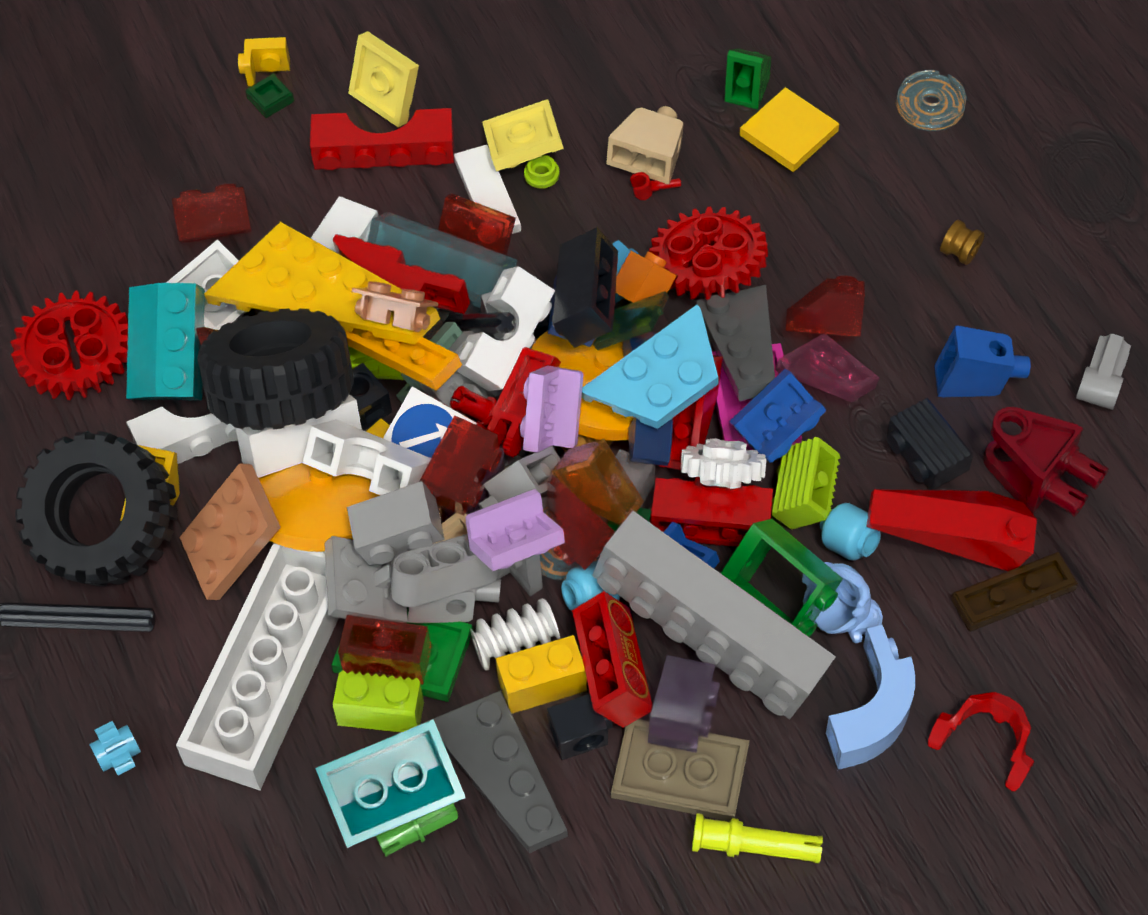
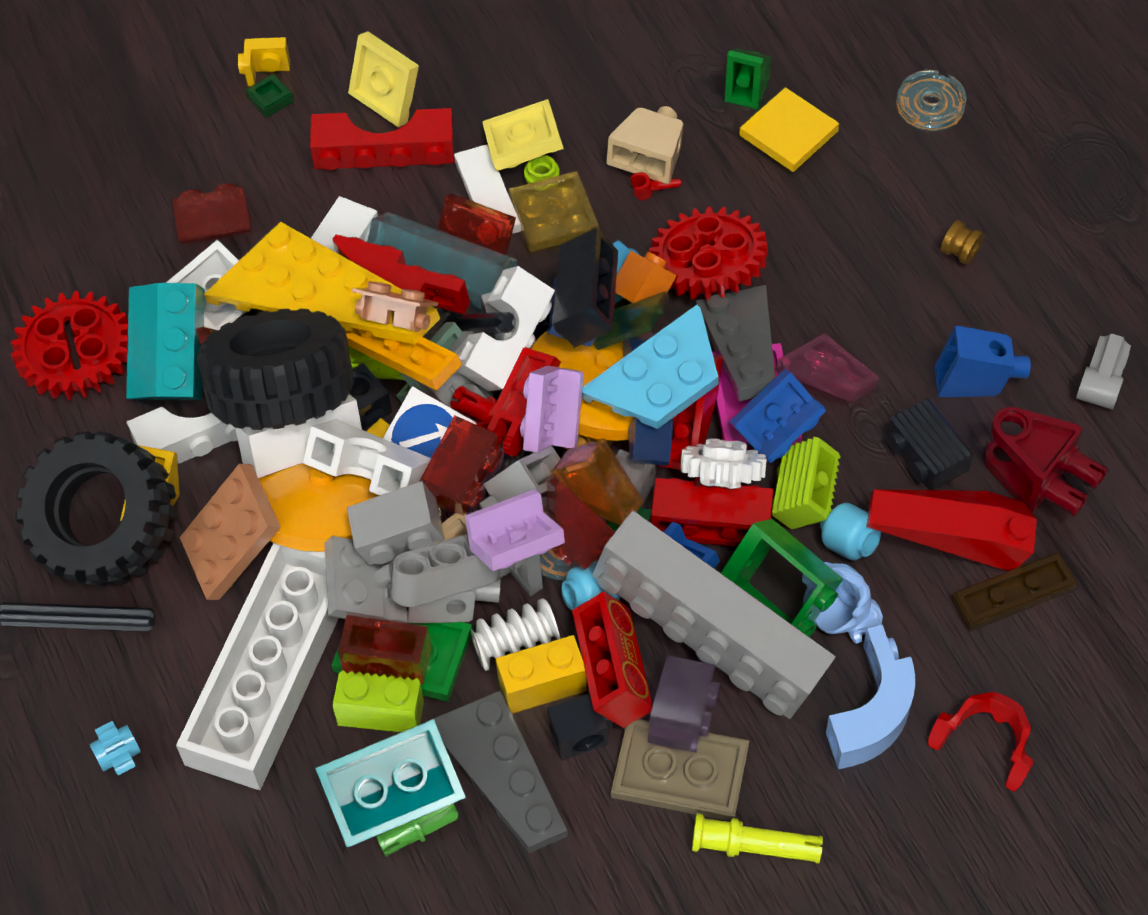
(553, 210): none -> clear yellow plate
(829, 308): clear red slope -> none

